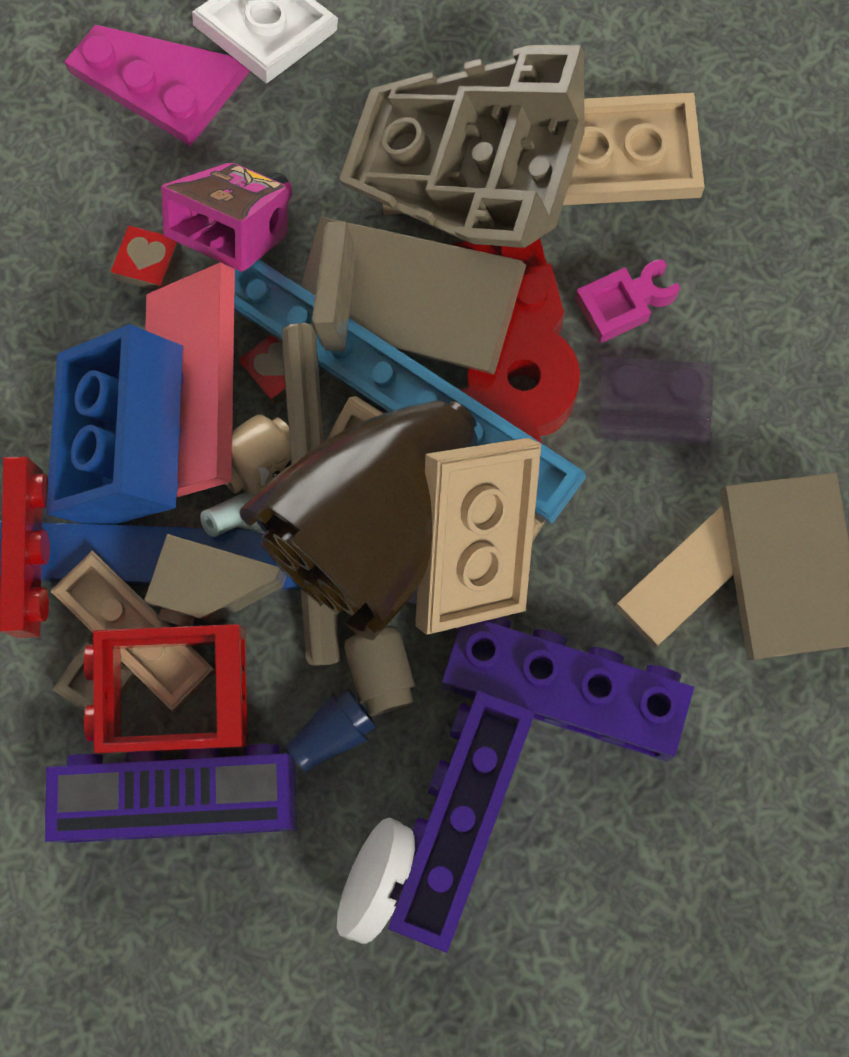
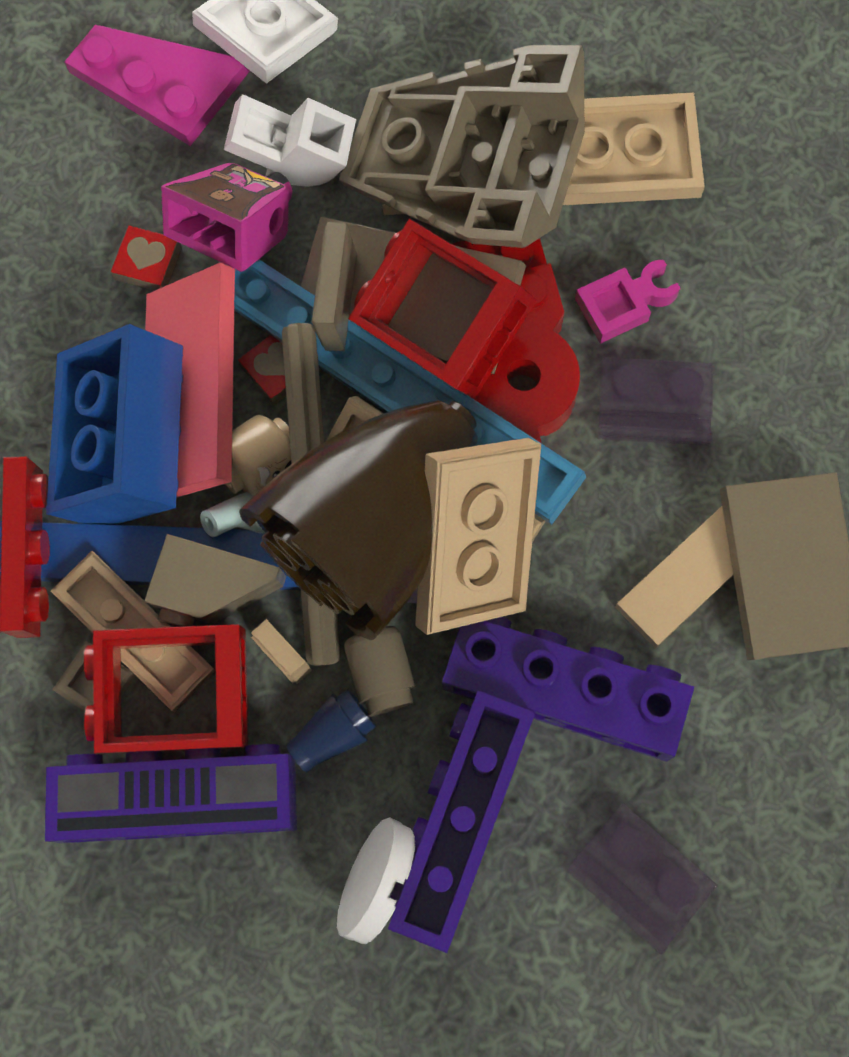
(280, 652): none -> tan tile
(302, 146): none -> white brick
(486, 336): none -> red window
(641, 878): none -> clear purple plate

